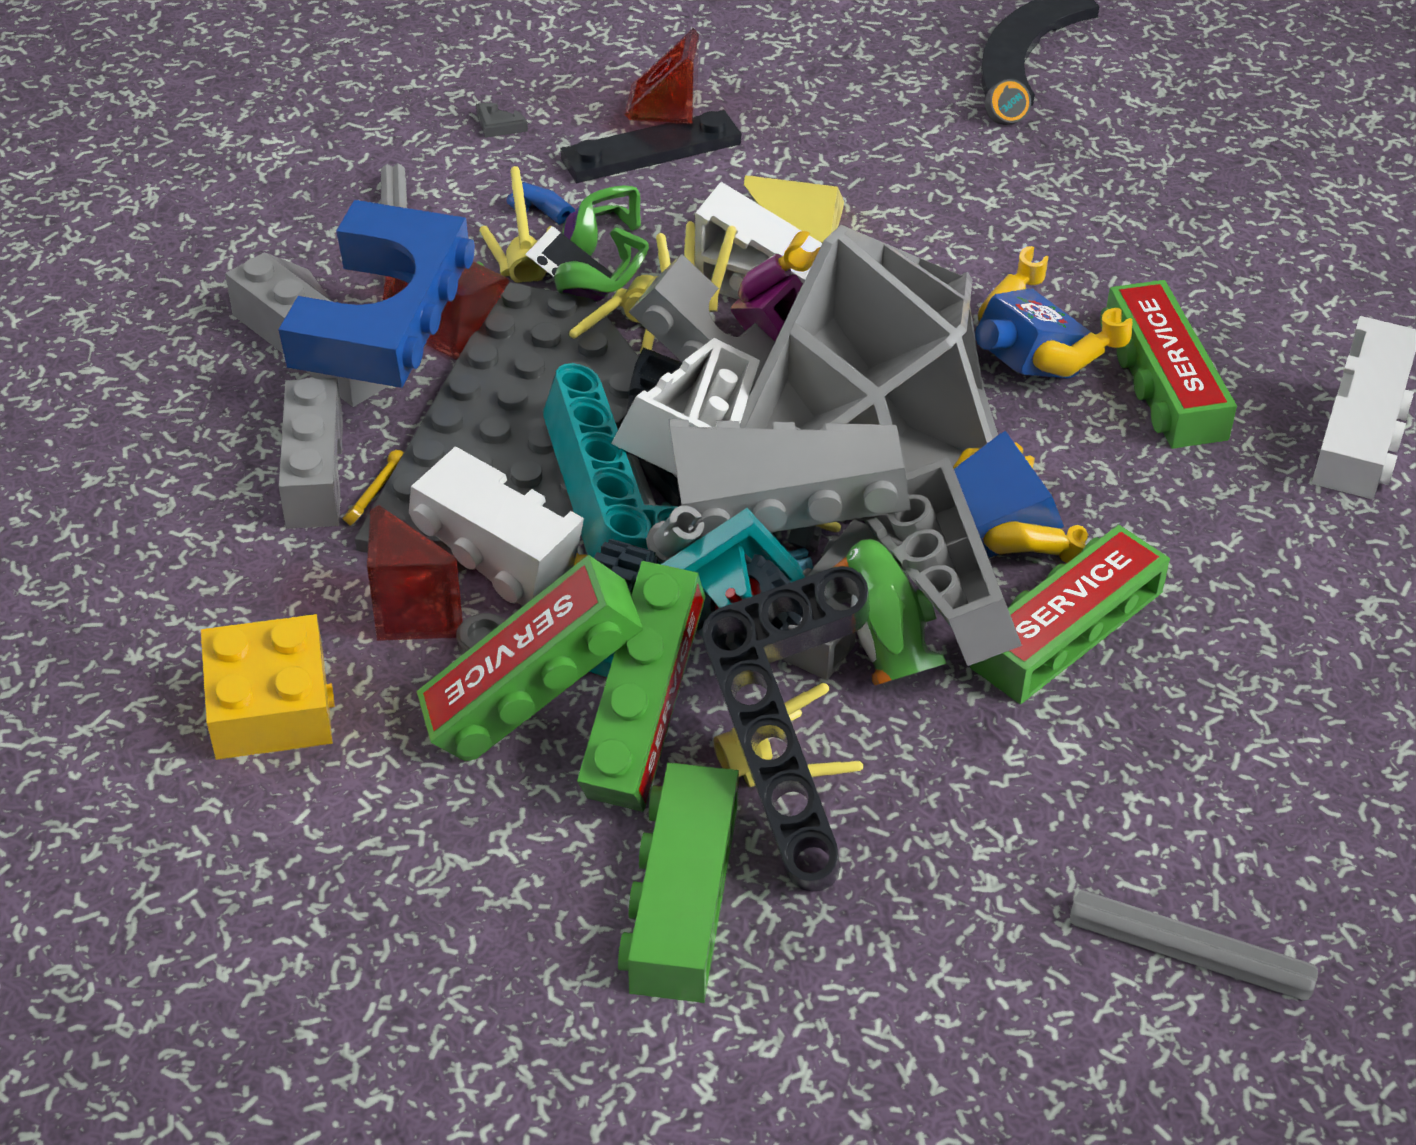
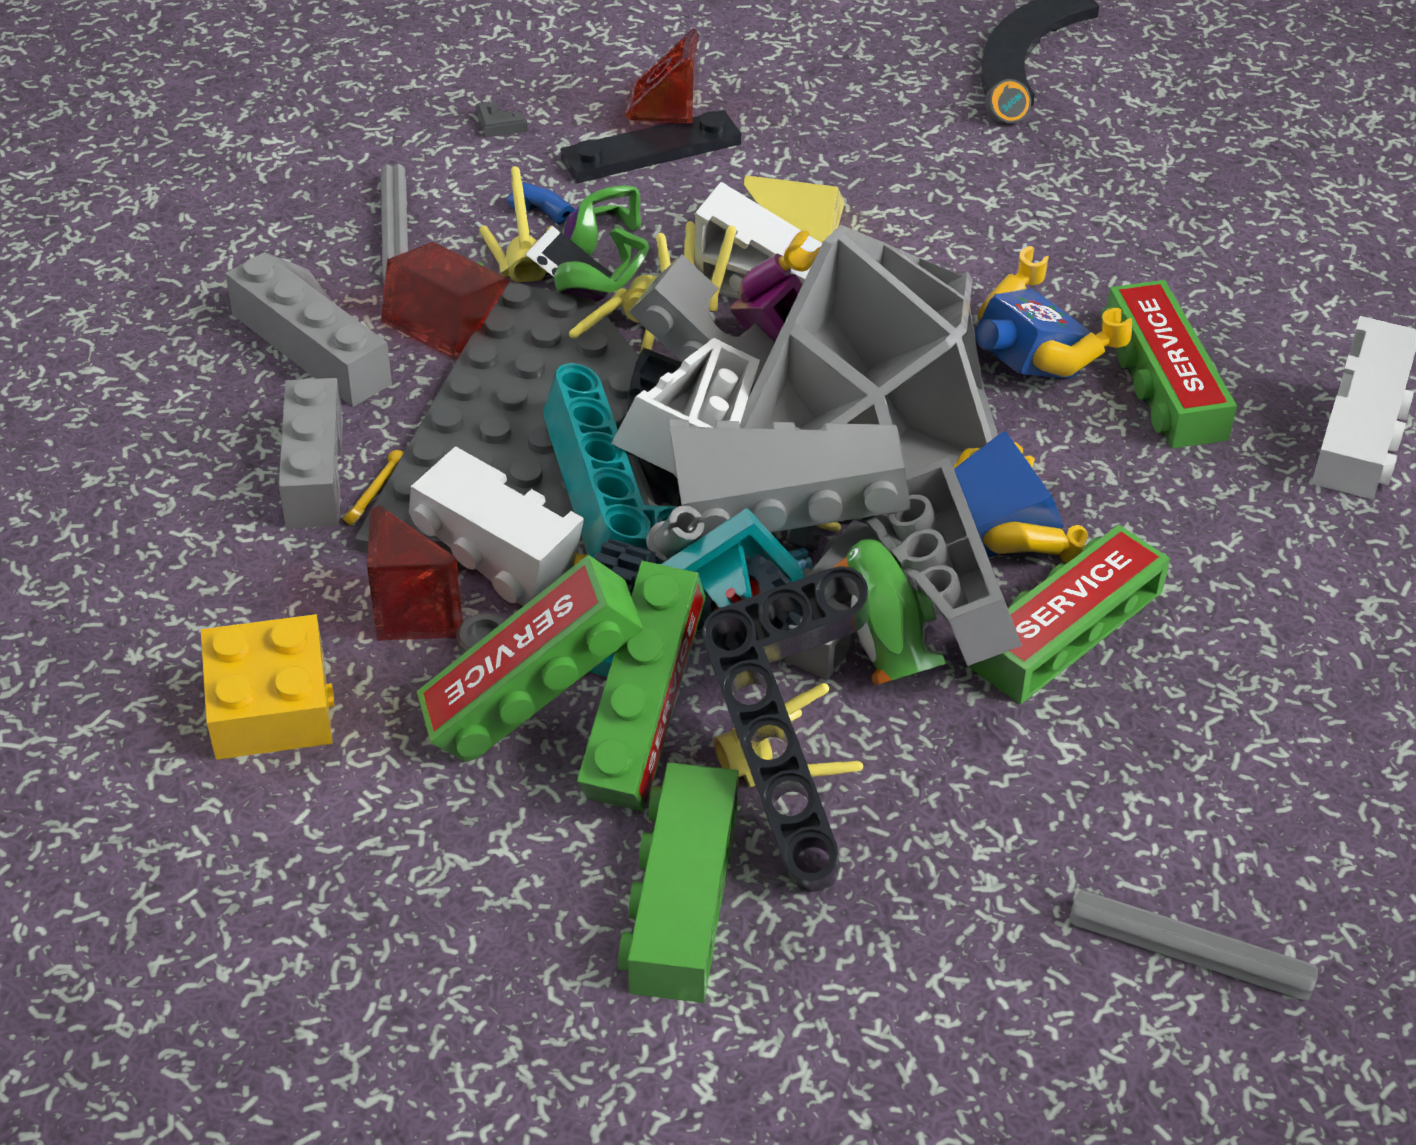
(385, 337): blue arch -> none

